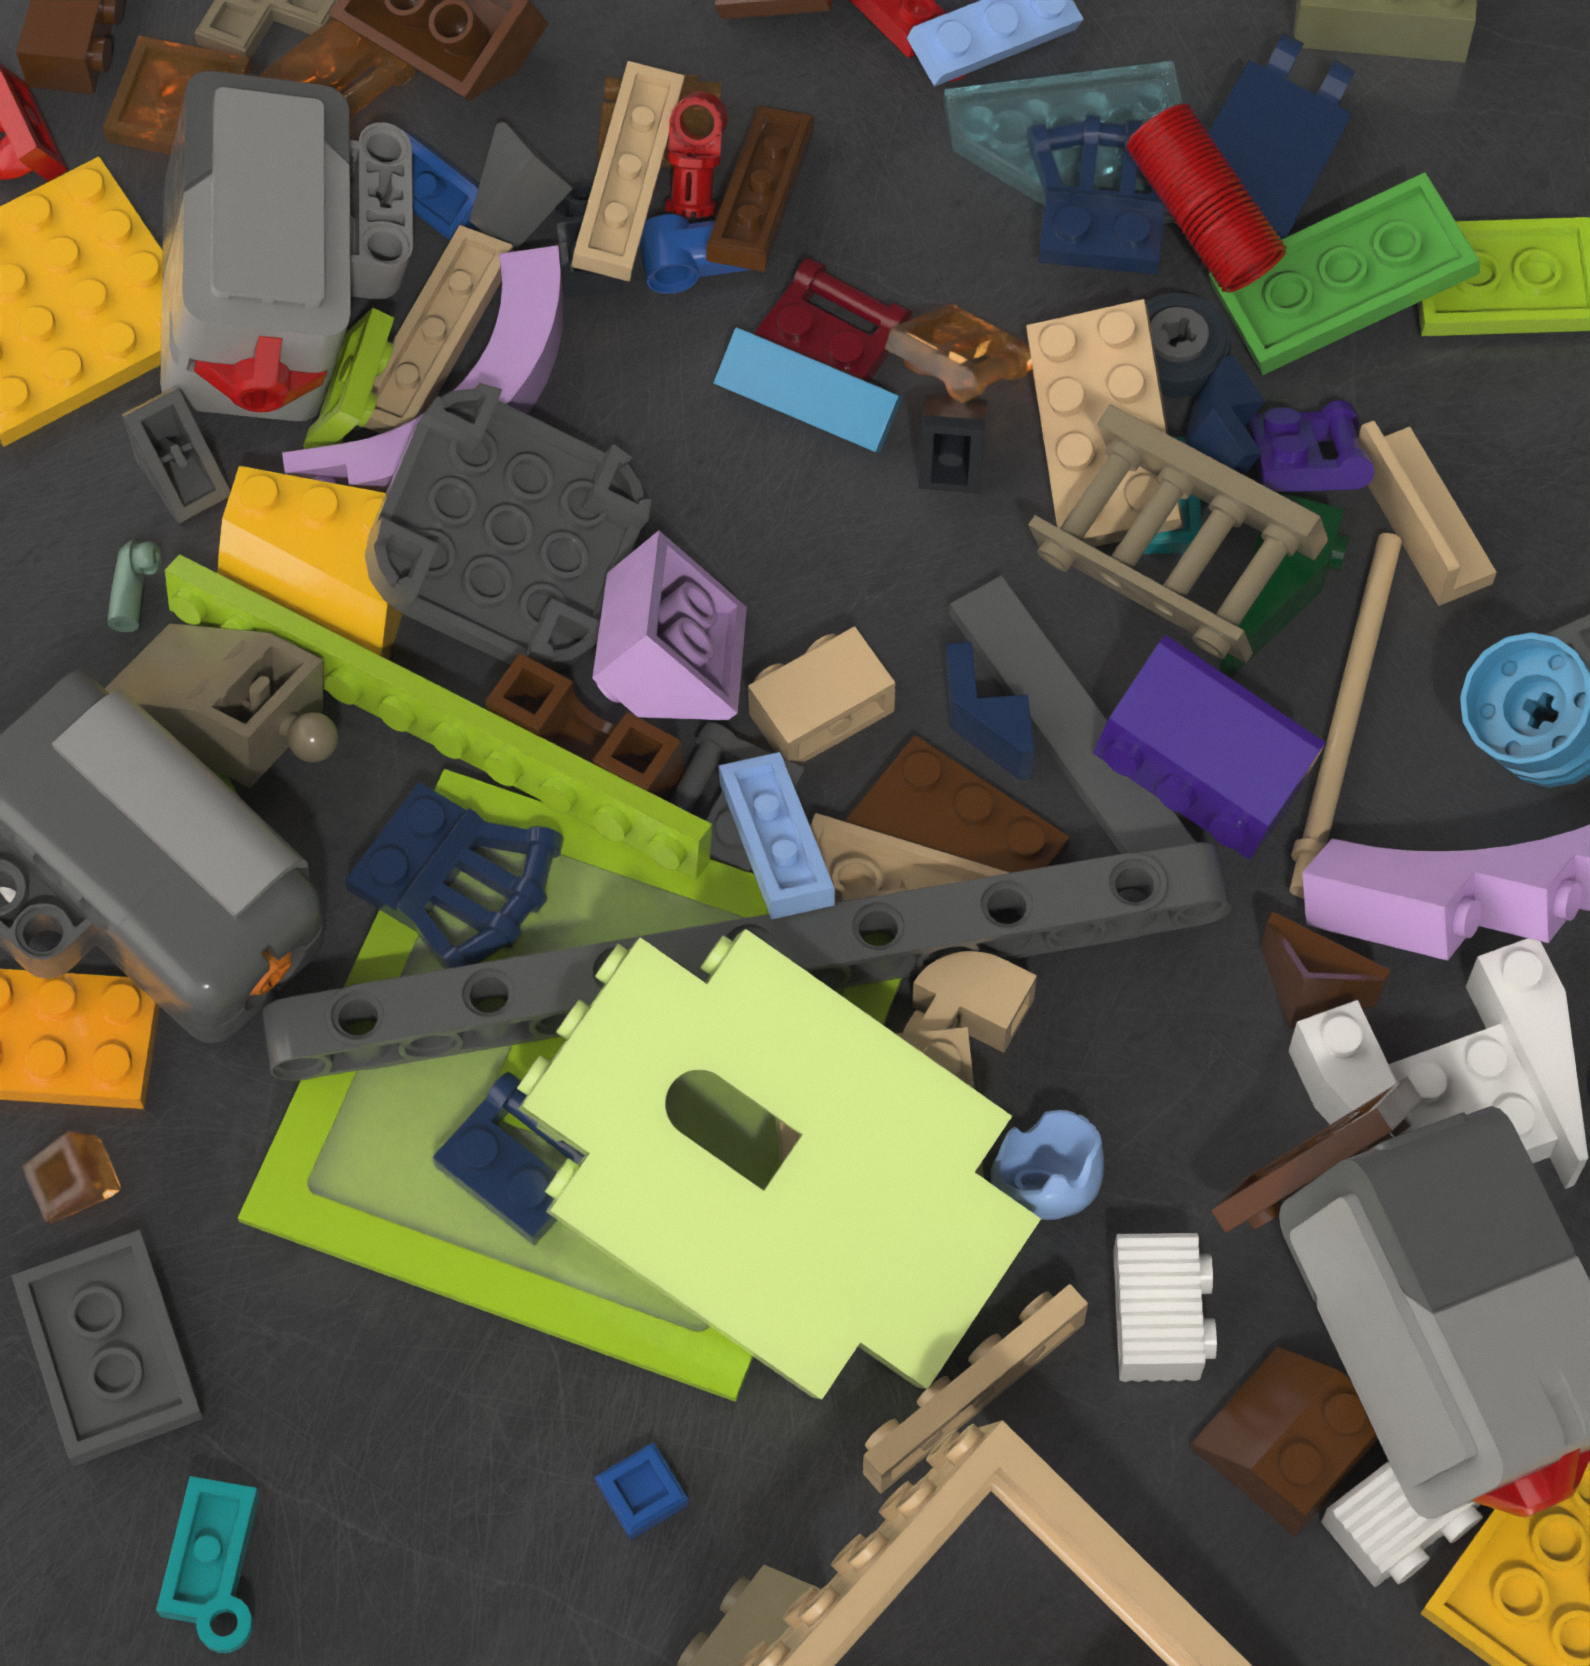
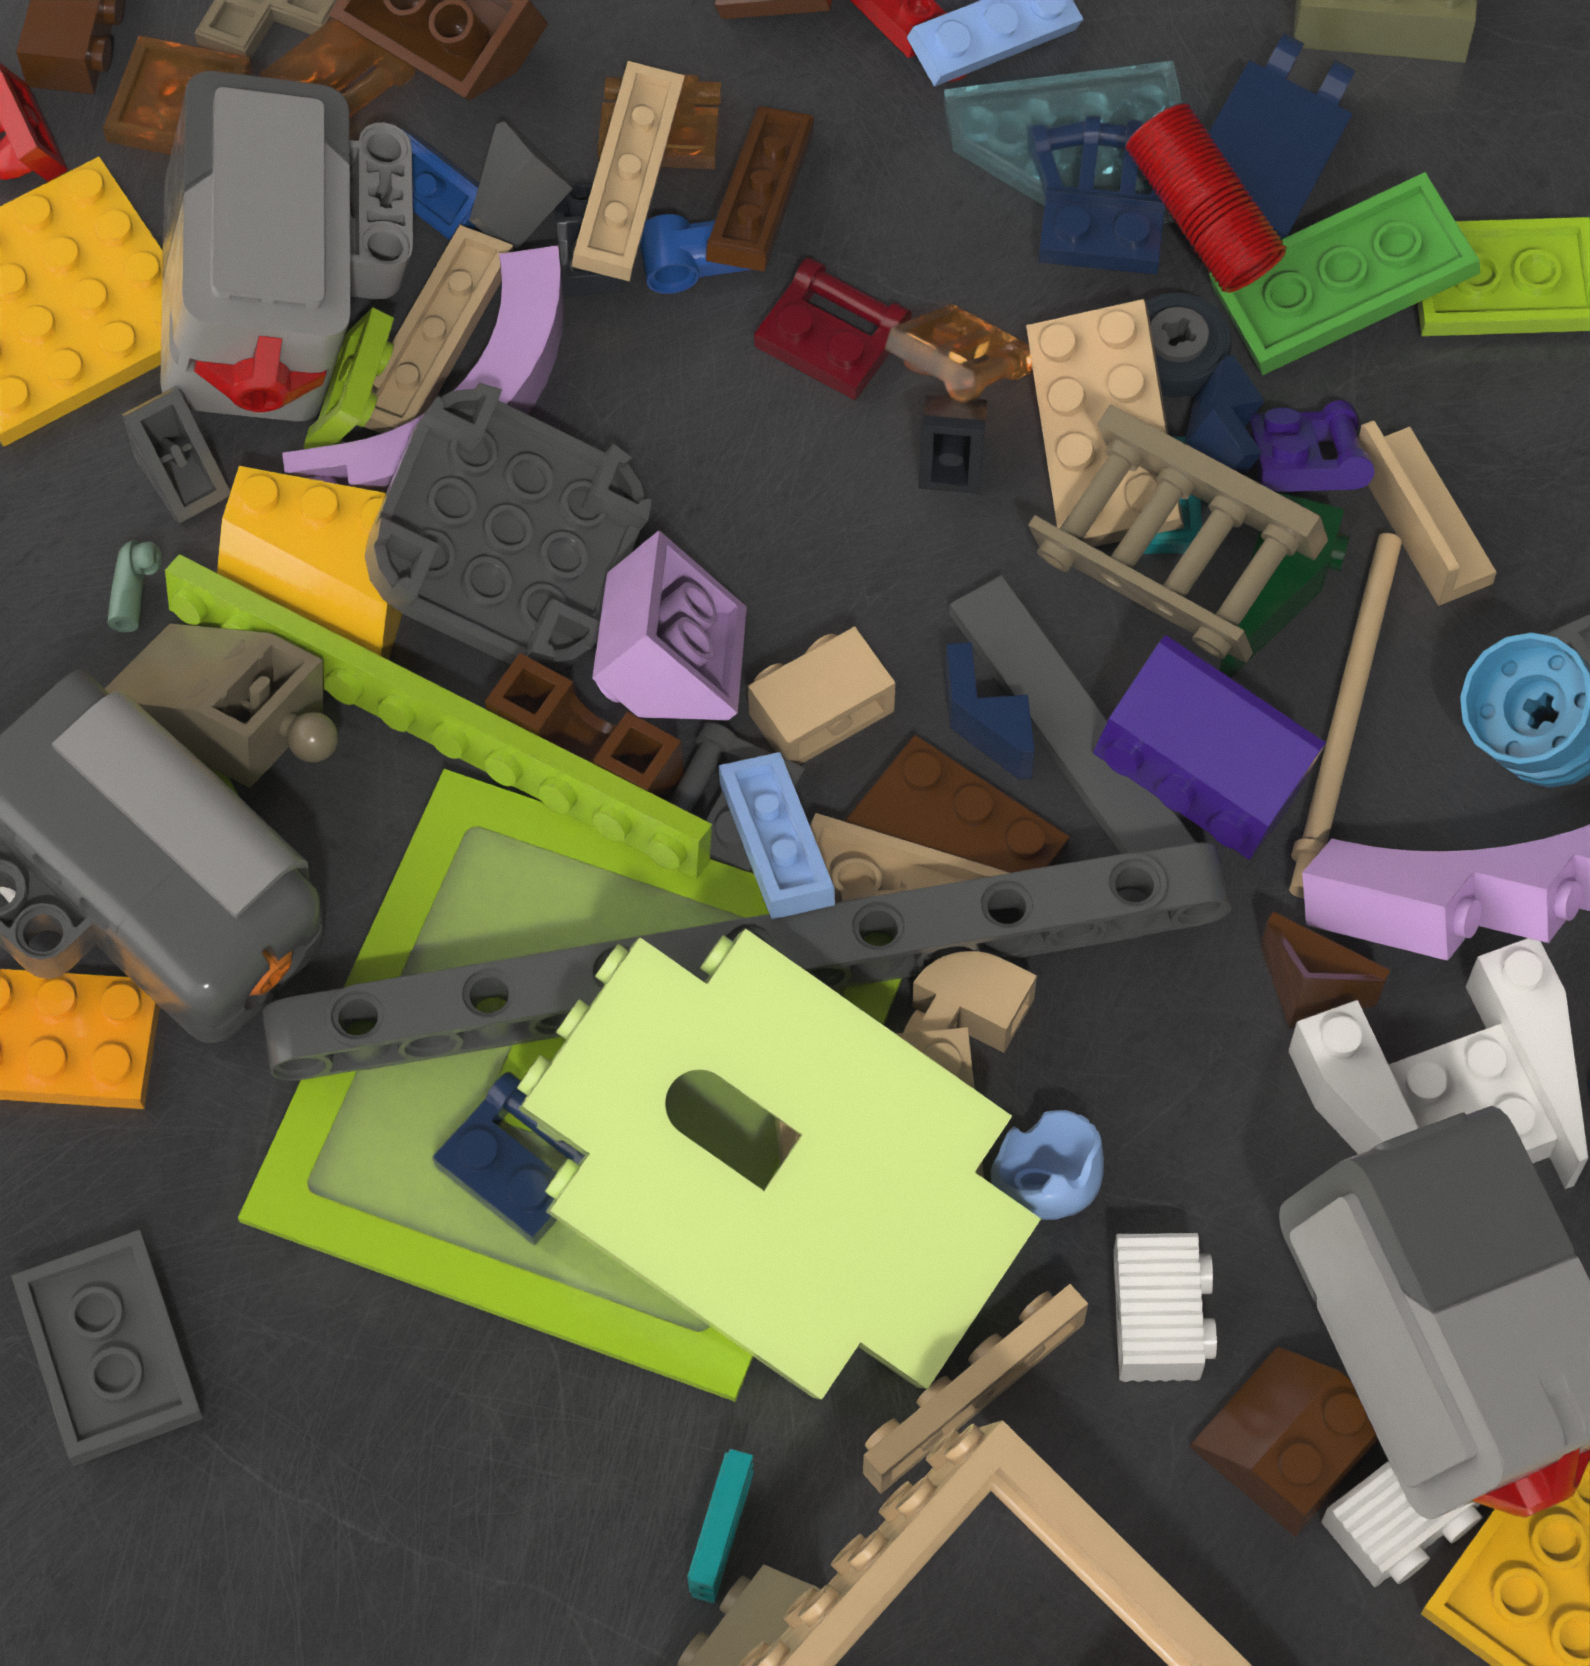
(71, 1176): clear orange slope -> none
(209, 1560): teal hinge -> none
(424, 852): dark blue plate -> none
(641, 1491): blue tile -> none
(694, 158): red connector -> none
(720, 1525): none -> teal tile
(808, 390): dark azure tile -> none
(1265, 1190): reddish brown plate -> none

